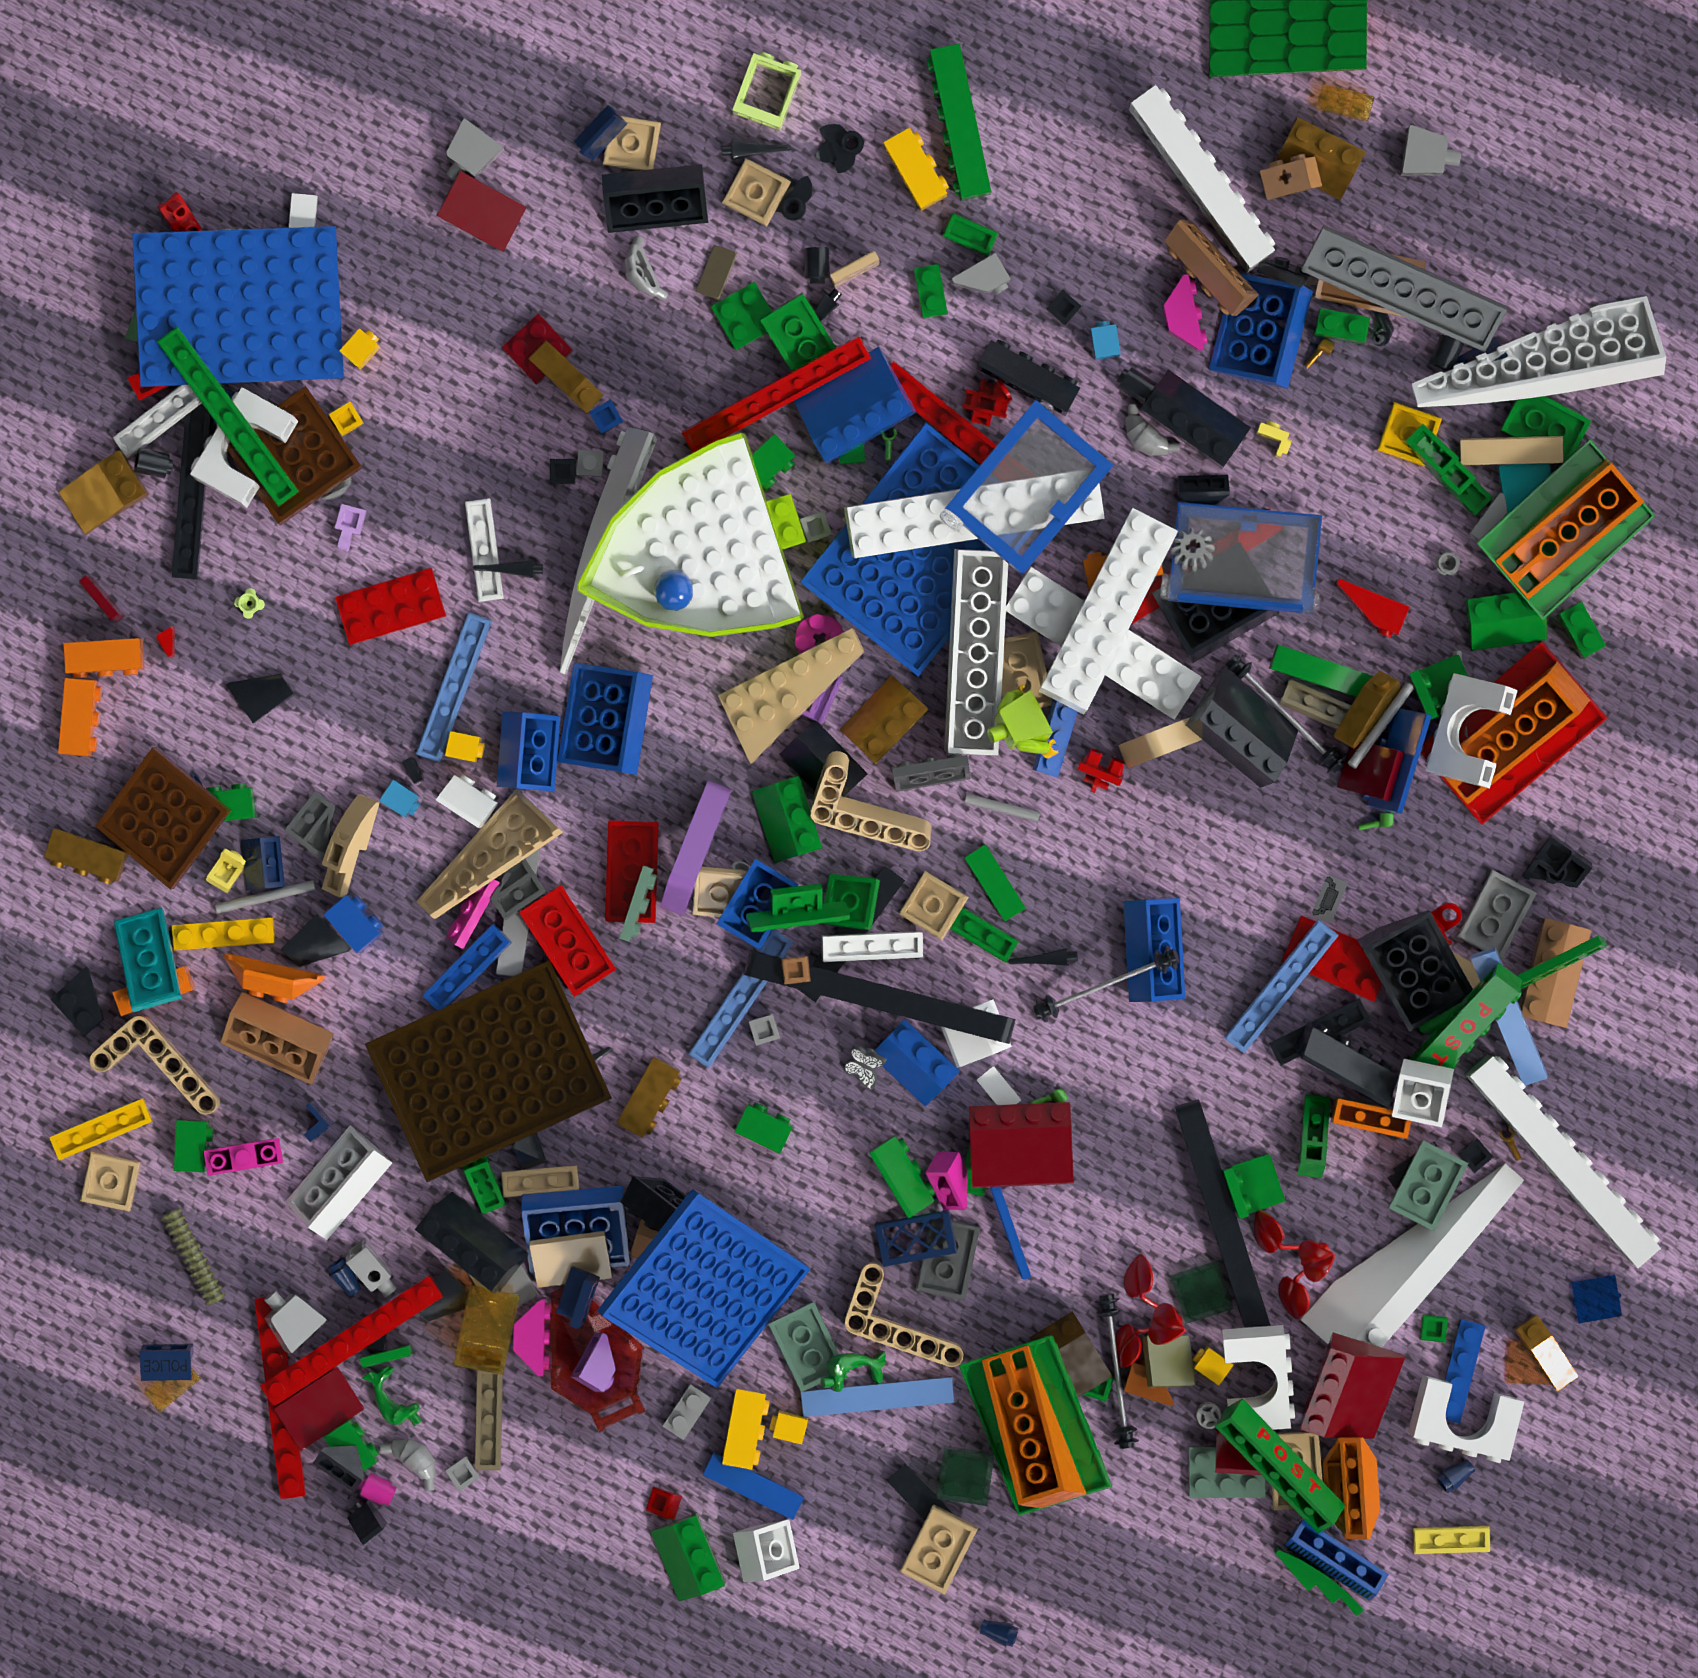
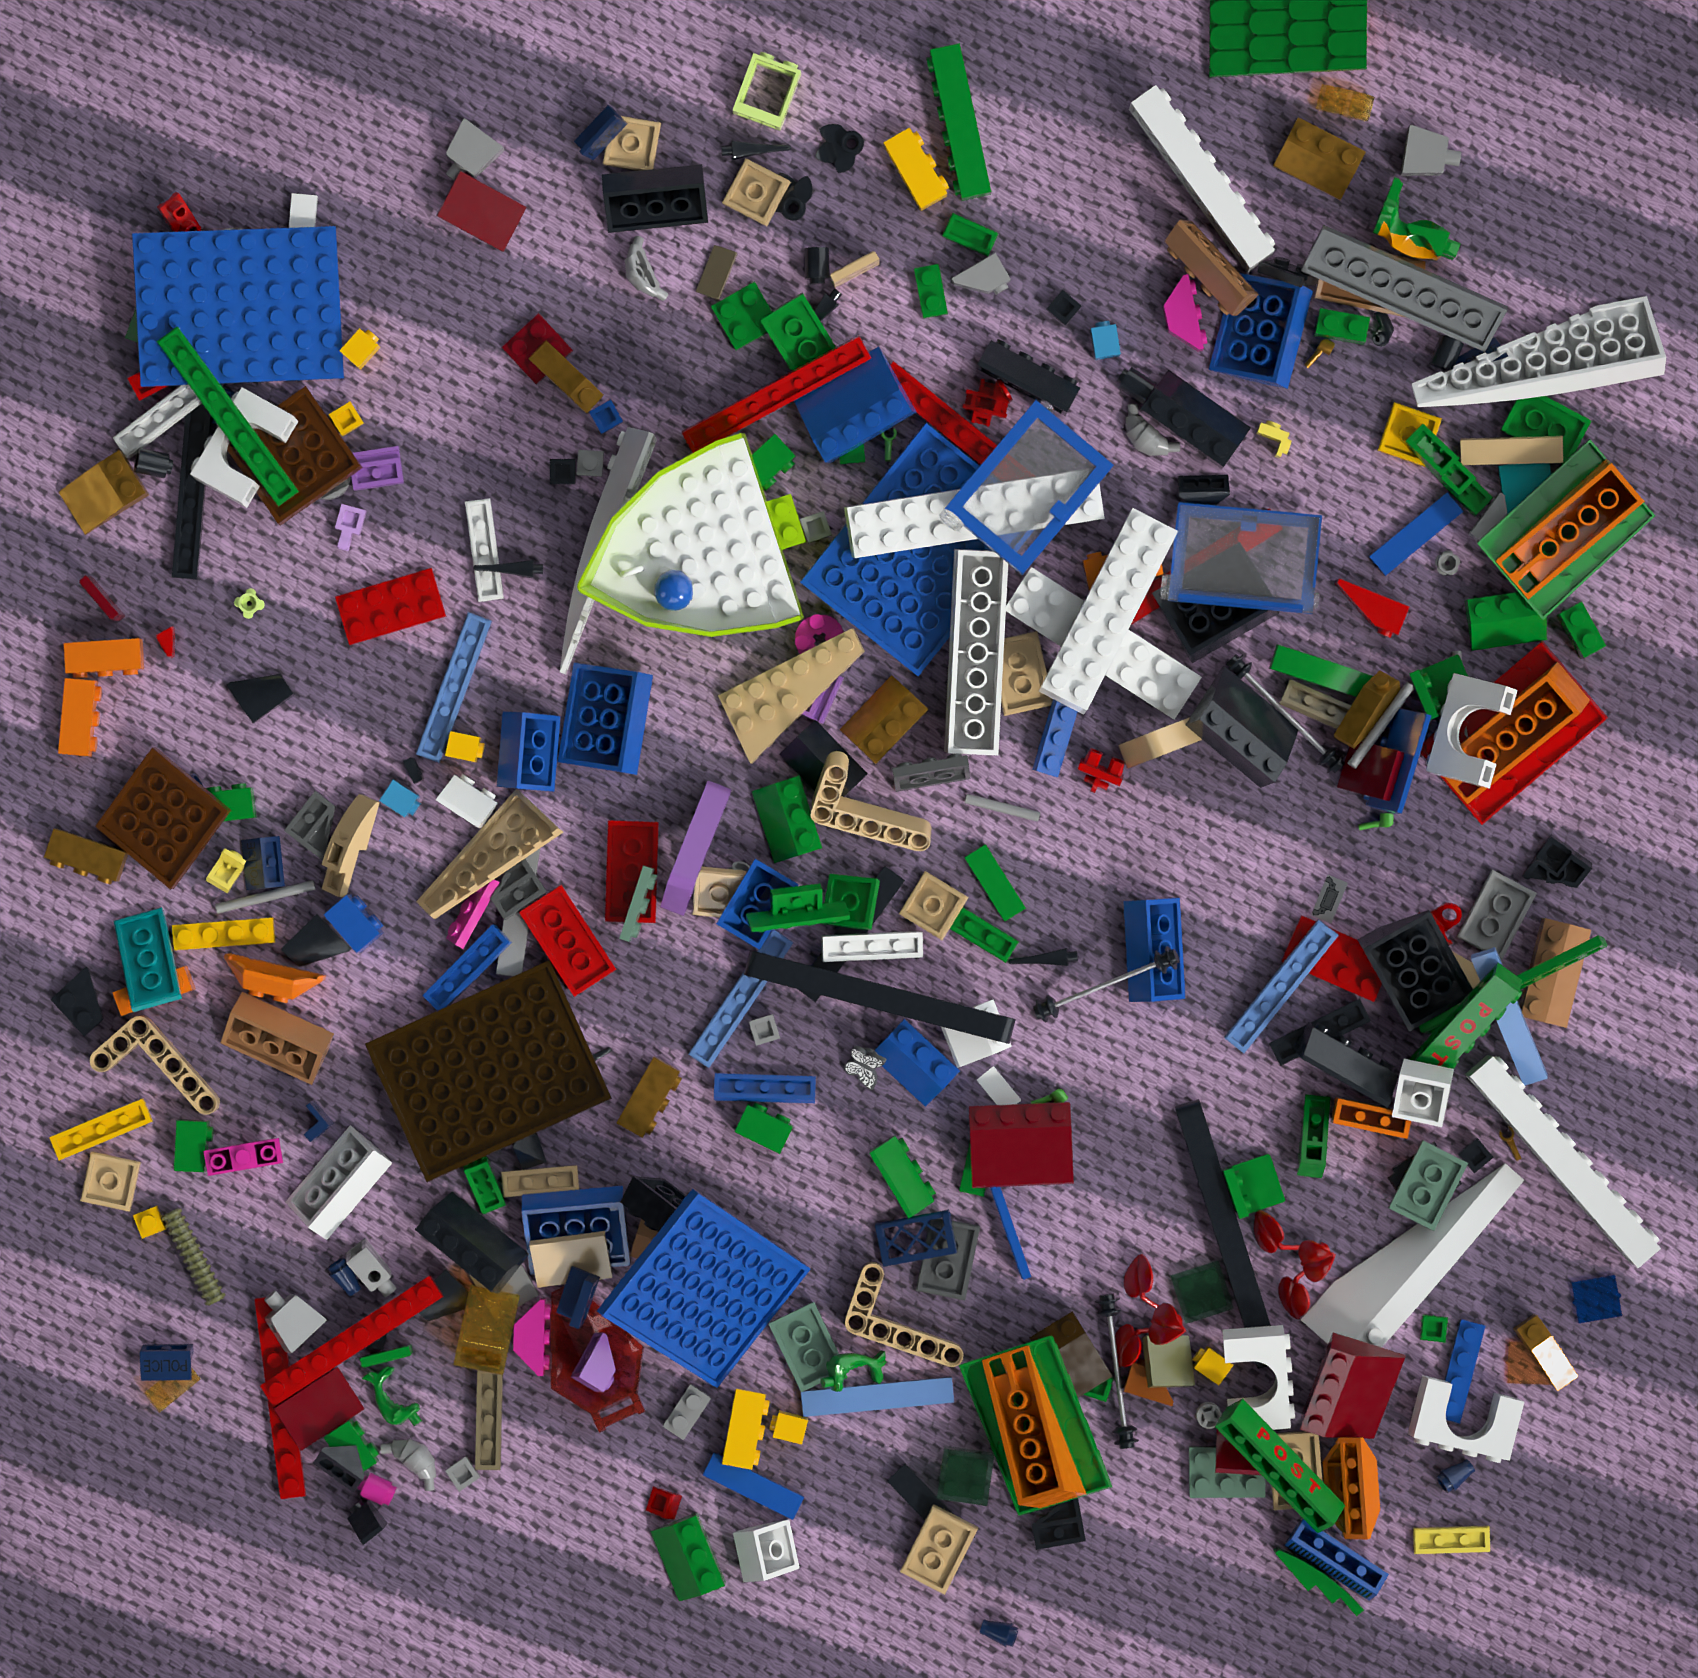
(149, 1222): none -> yellow plate
(380, 468): none -> medium lavender plate
(764, 1088): none -> blue plate
(796, 970): medium nougat tile -> none
(949, 1180): dark pink slope -> none
(1022, 724): lime torso -> none
(1059, 1526): none -> black wing
(1183, 545): light grey gear -> none
(1277, 180): medium nougat brick -> none
(1416, 239): none -> green hips
(1416, 534): none -> blue tile

